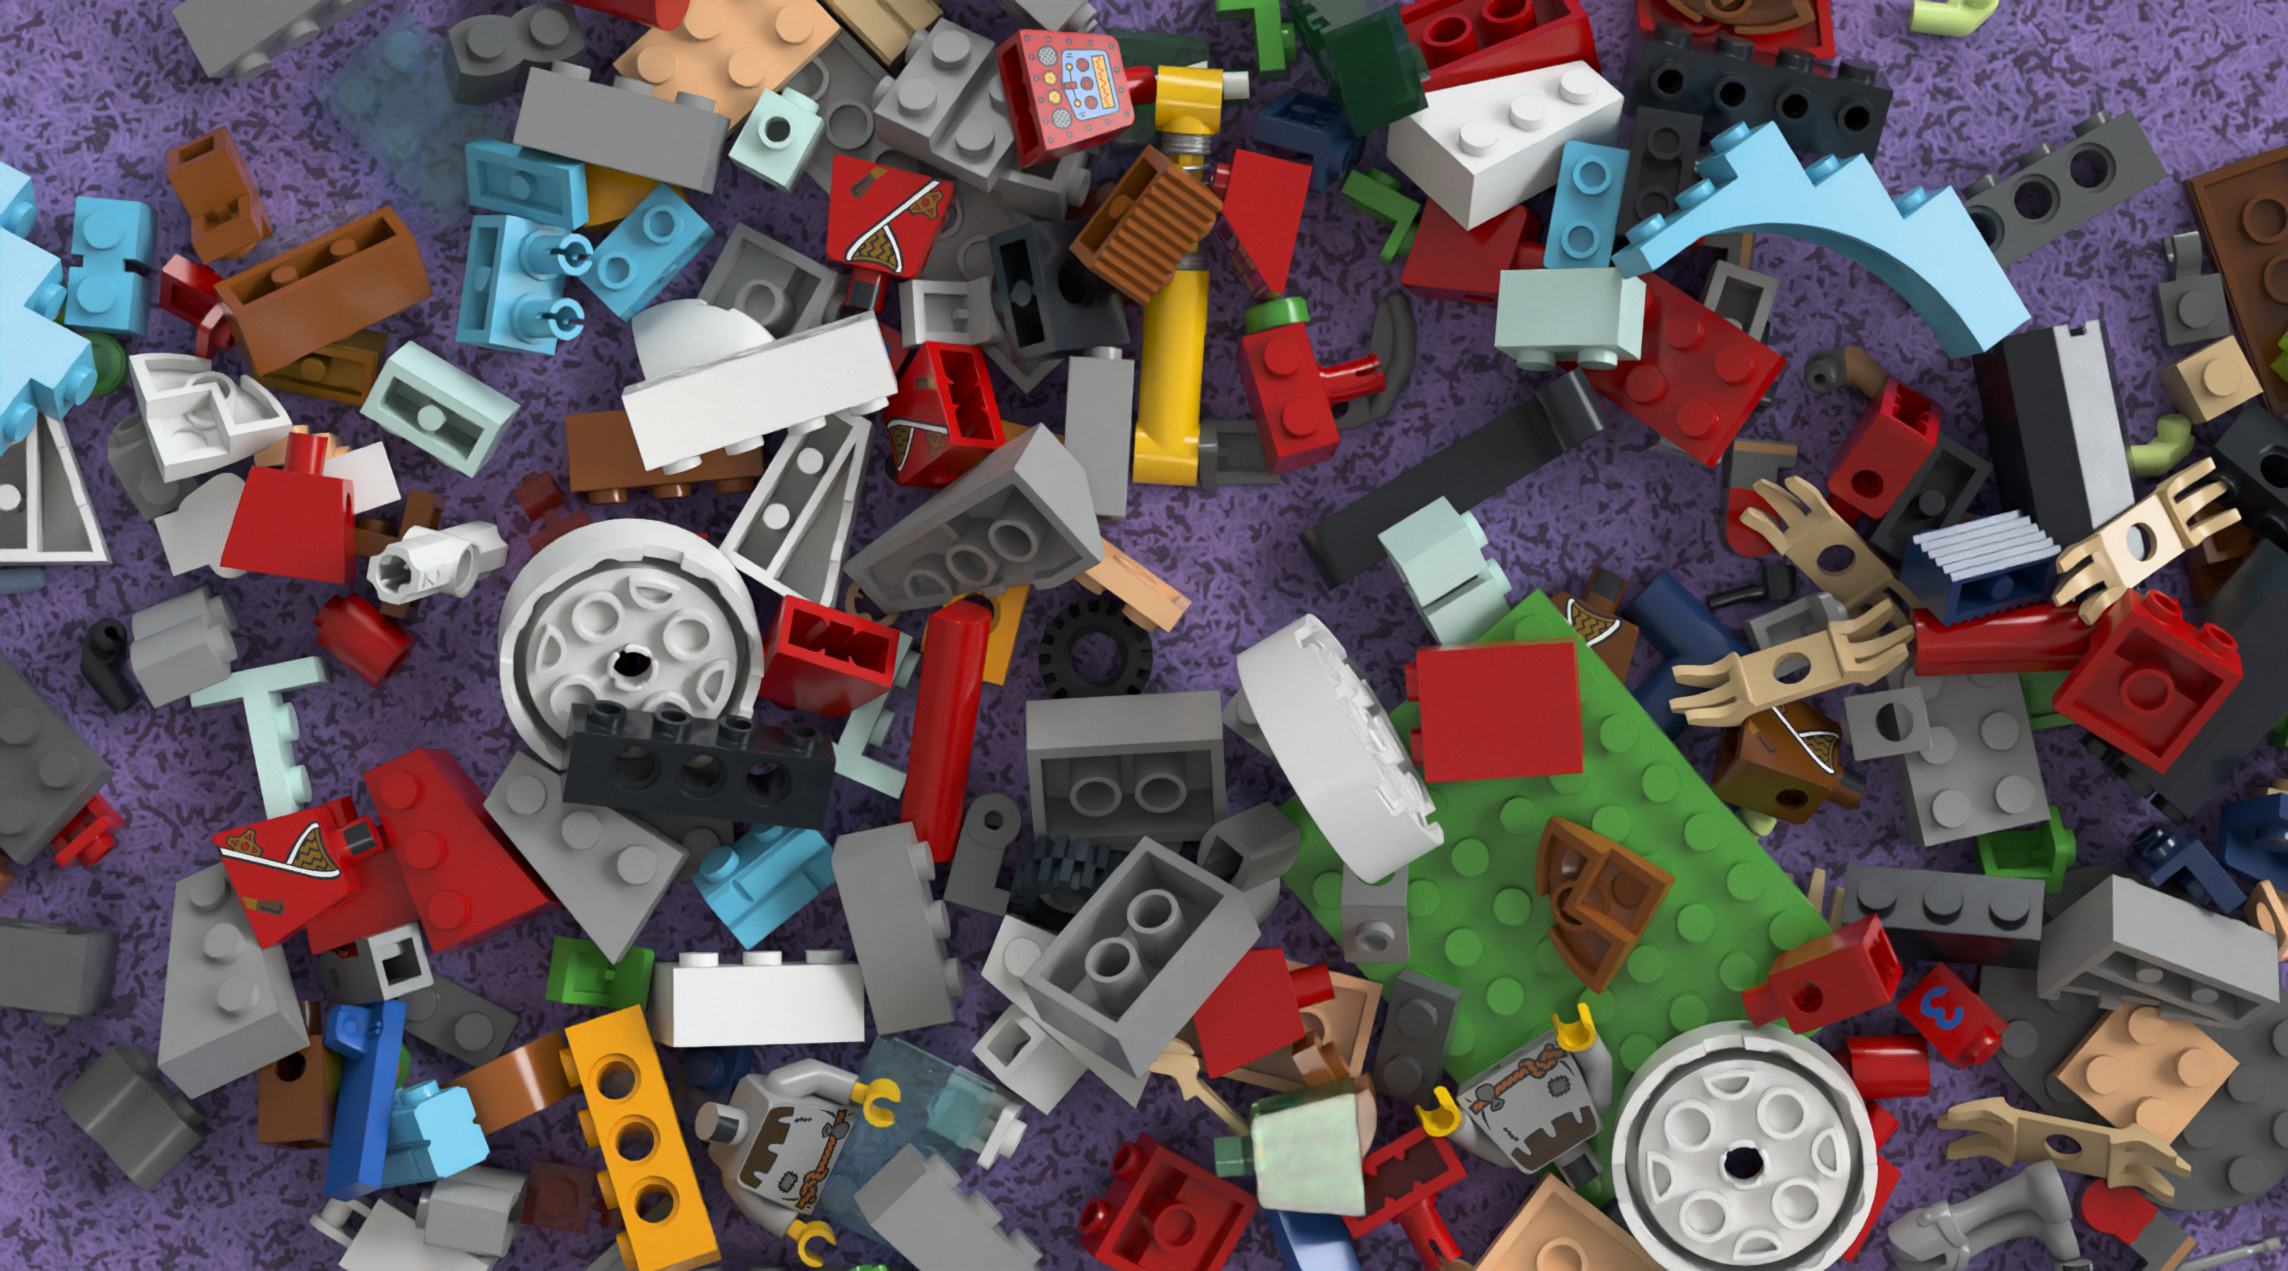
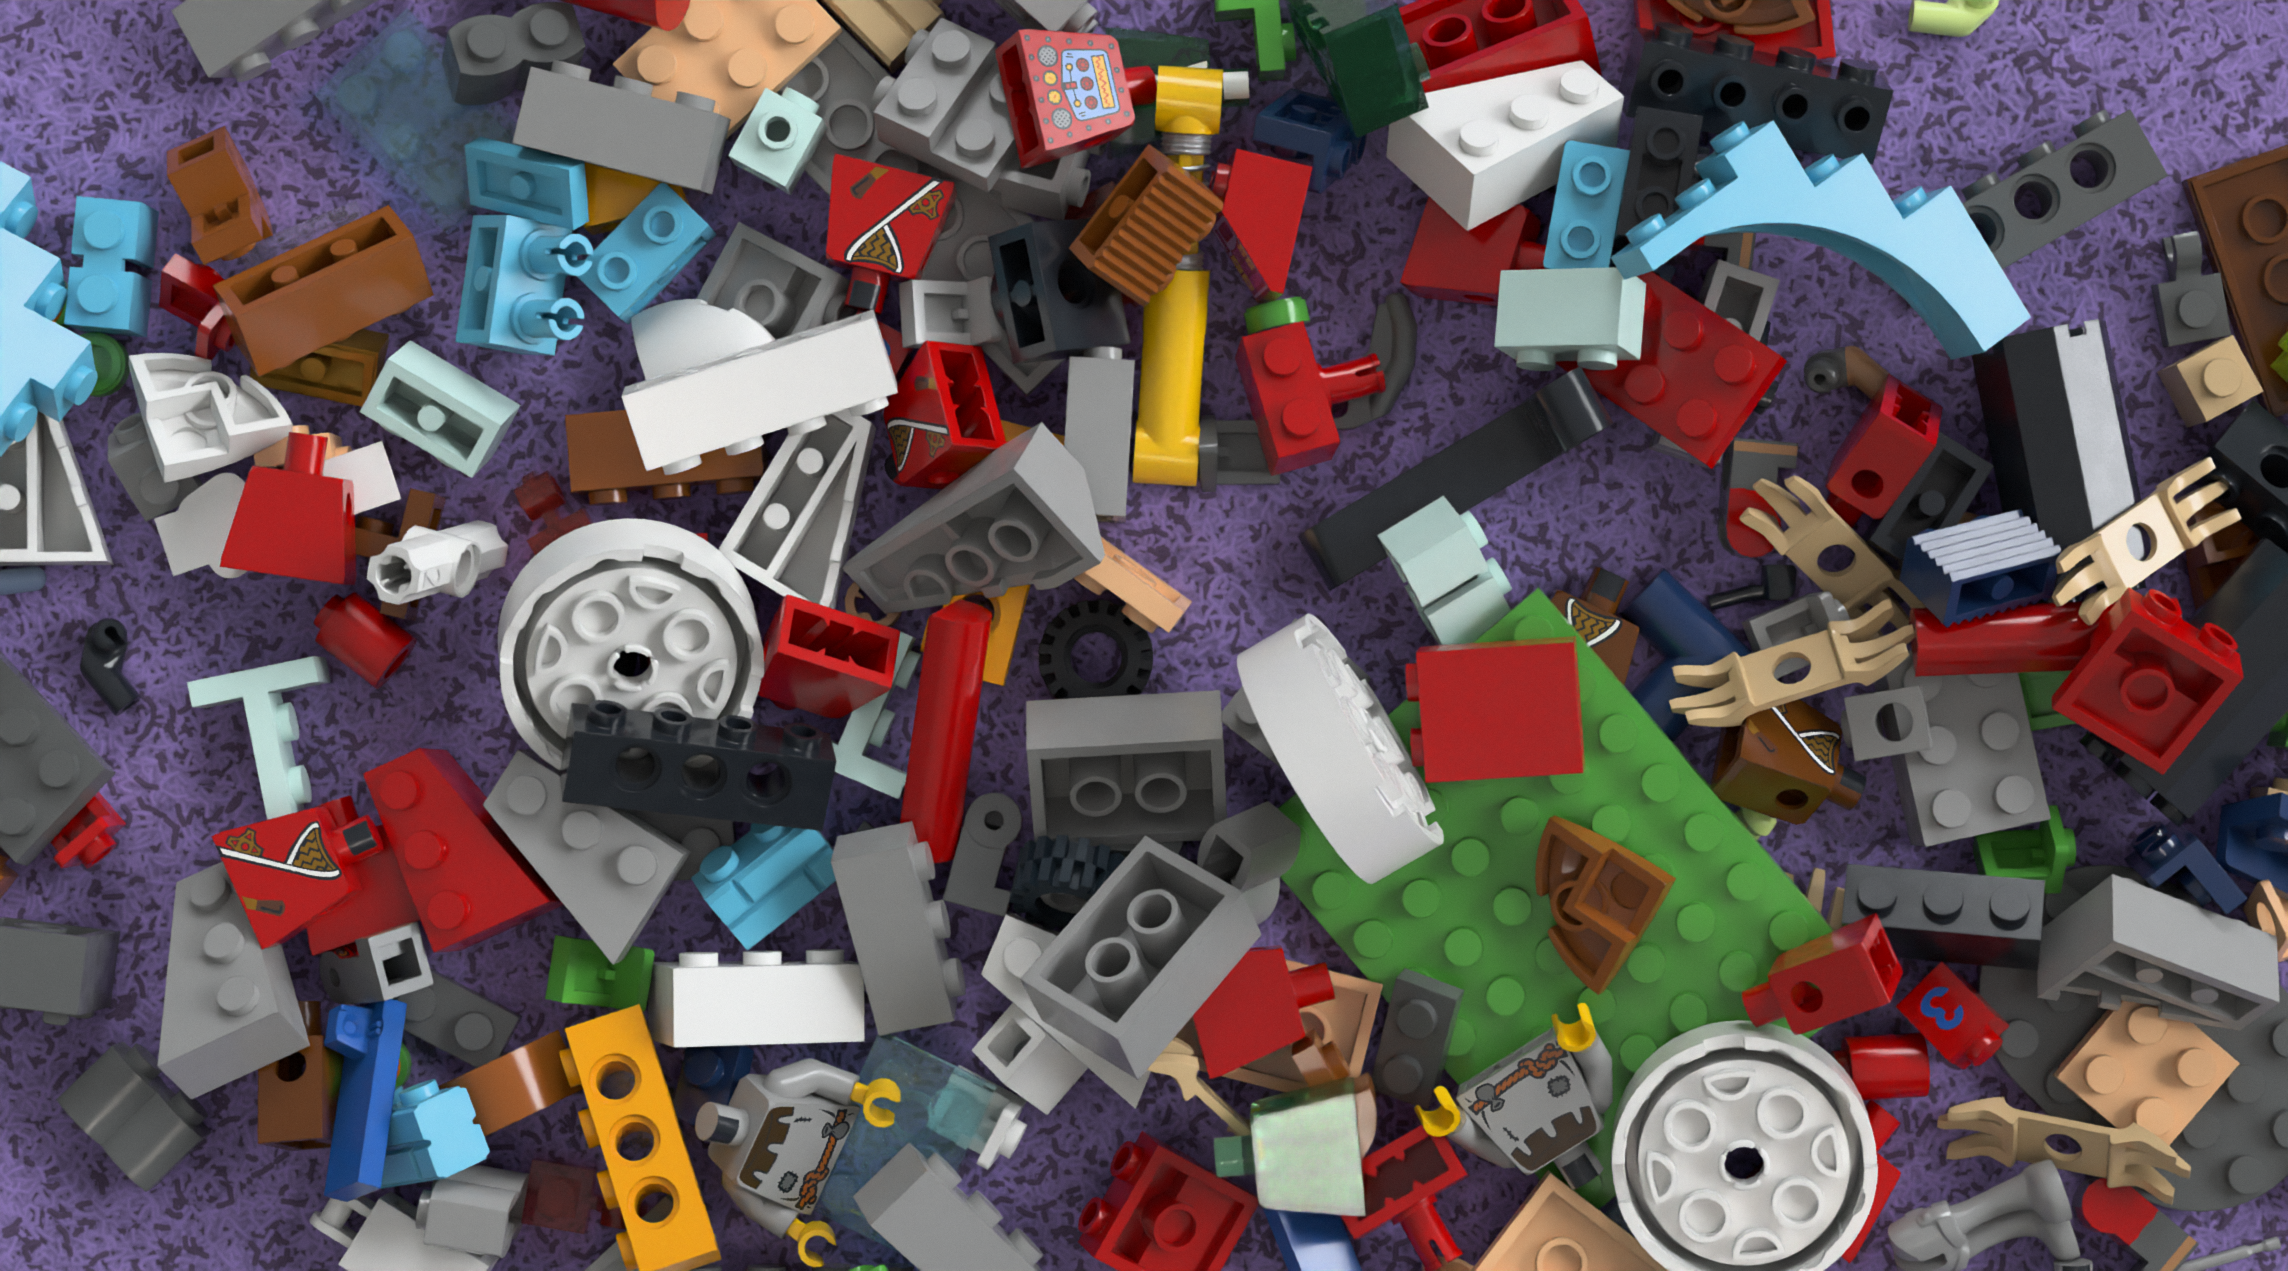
(183, 645): light grey brick -> none
(1375, 919): light grey bracket -> none
(1380, 197): bright green bracket -> none
(2165, 449): yellowish green arm -> none

